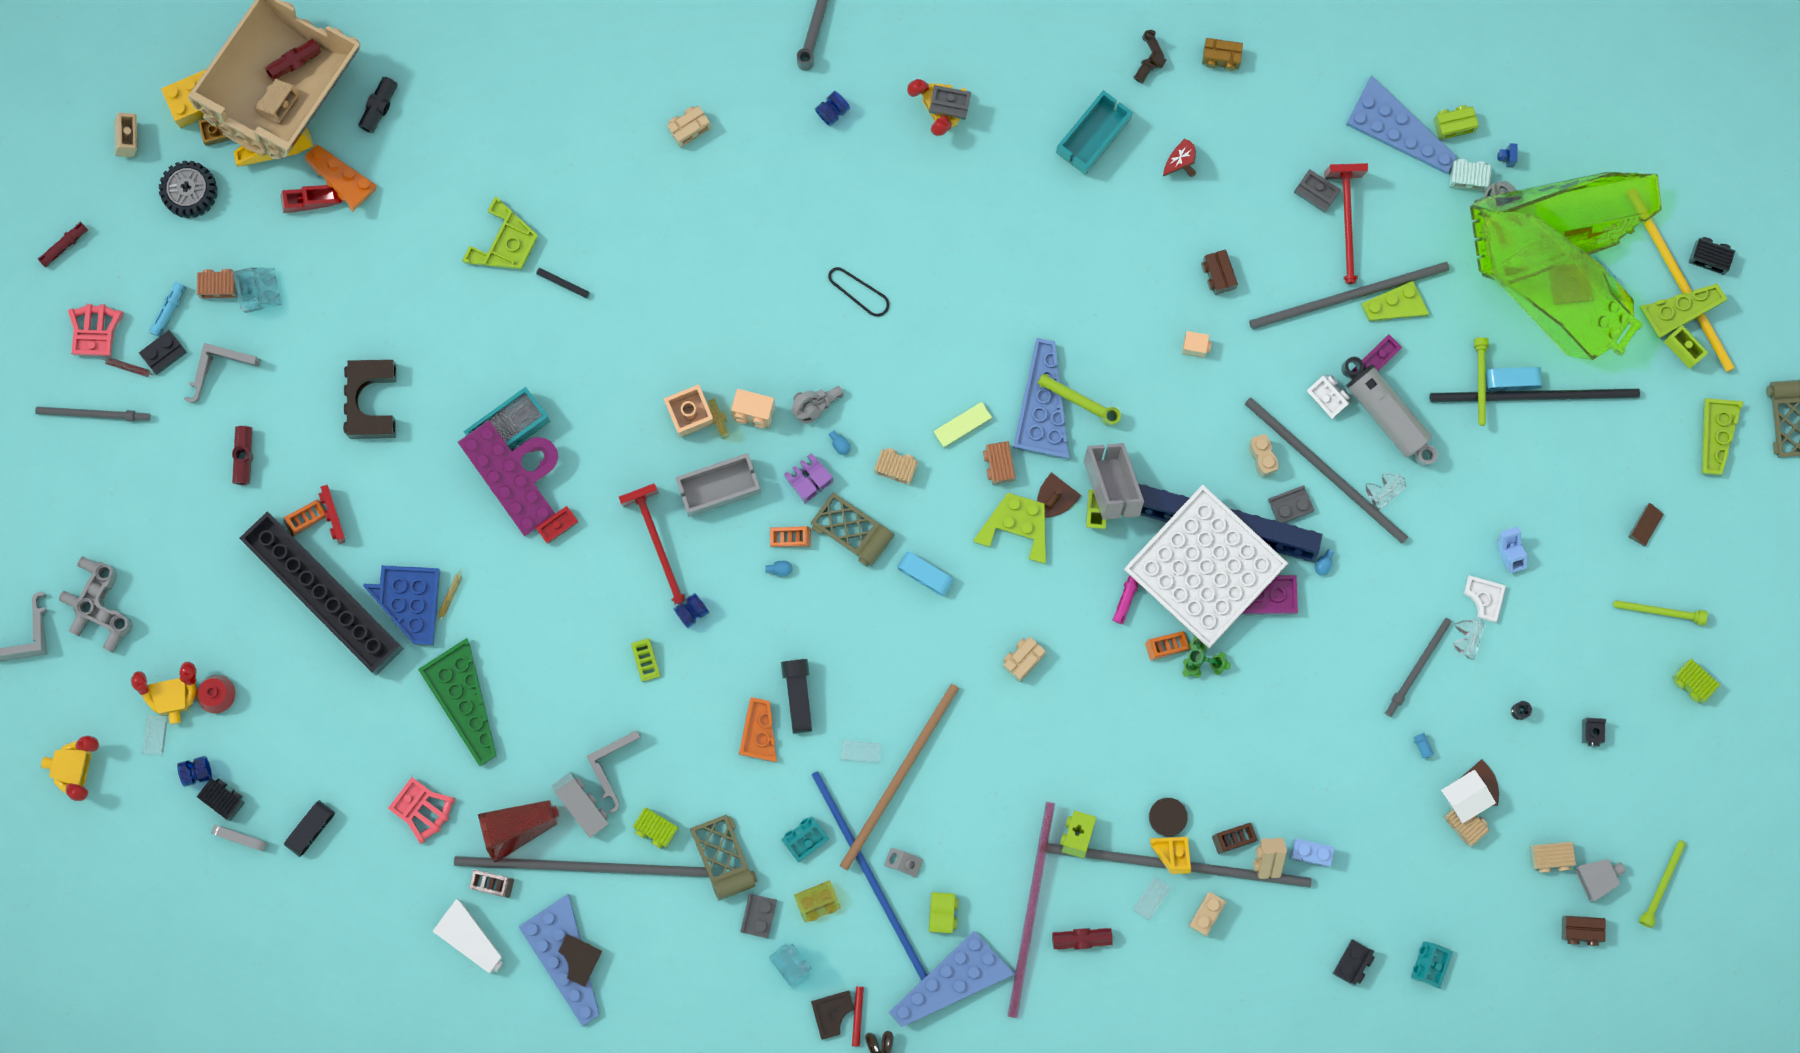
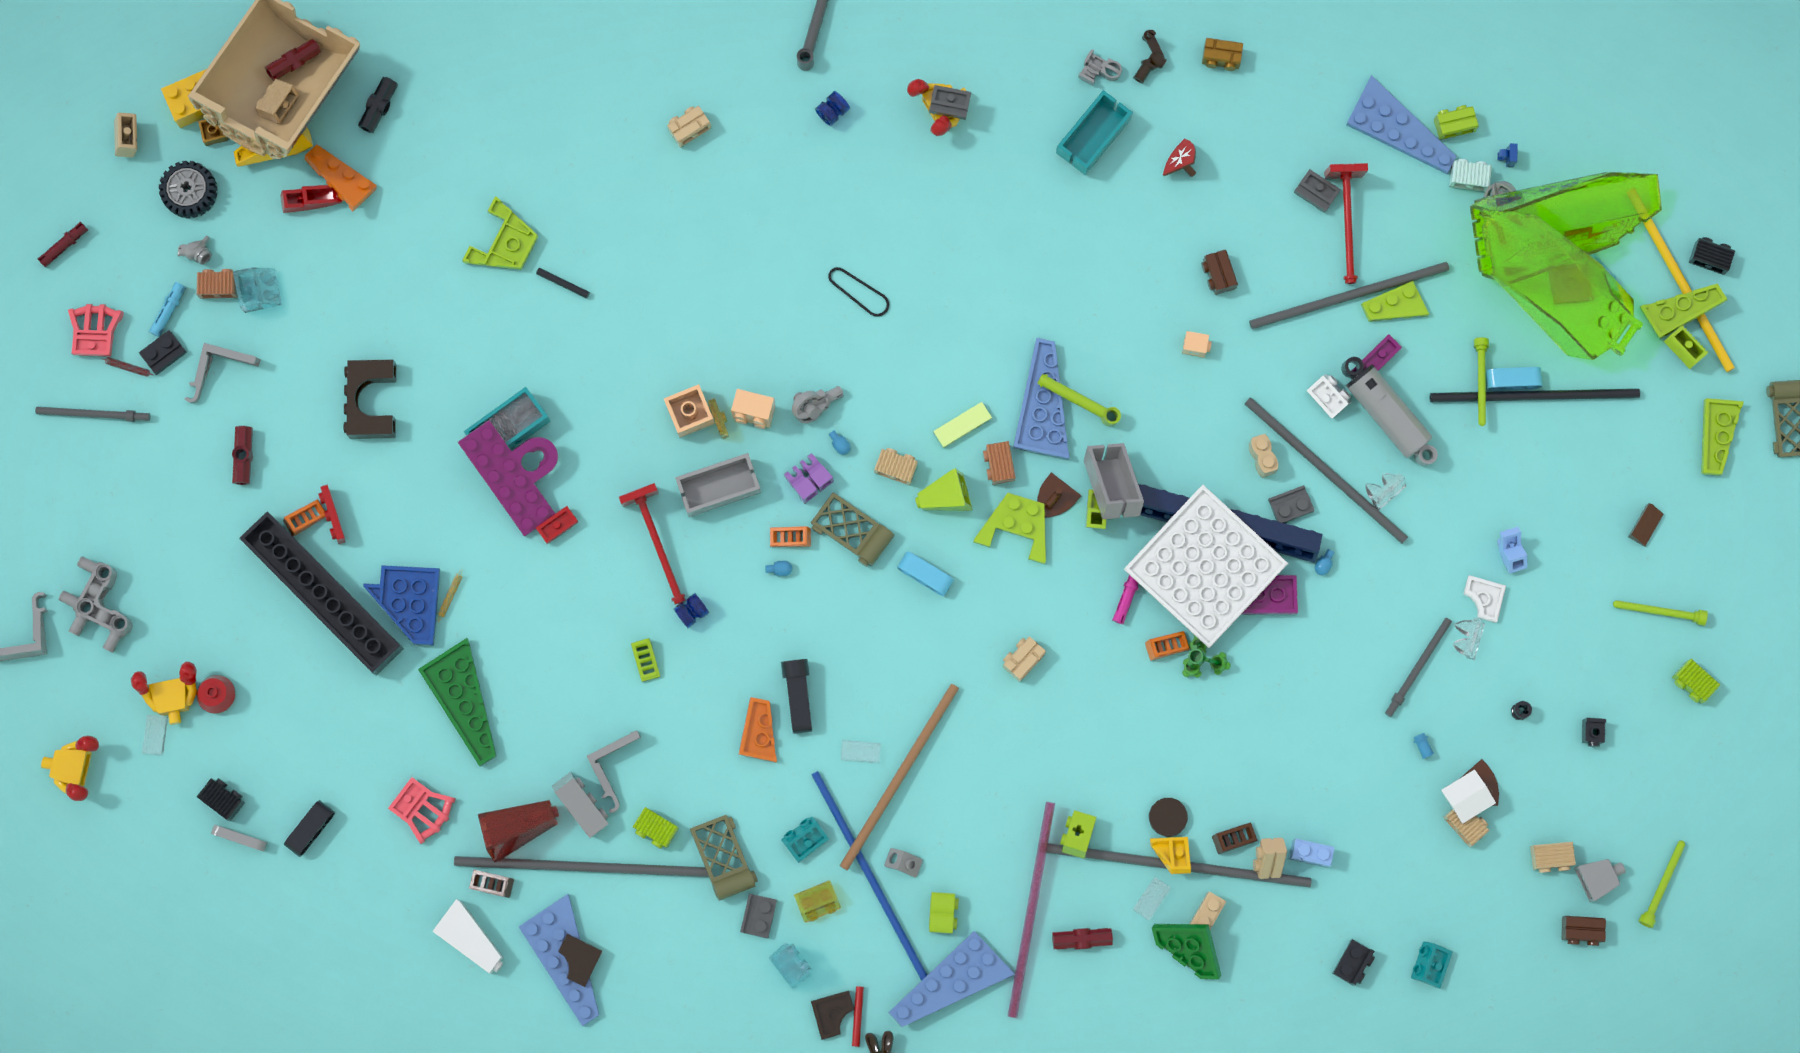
(194, 771): clear blue wheel -> none
(196, 251): none -> light grey animal
(946, 494): none -> lime slope
(1096, 65): none -> light grey piece
(1190, 946): none -> green plate

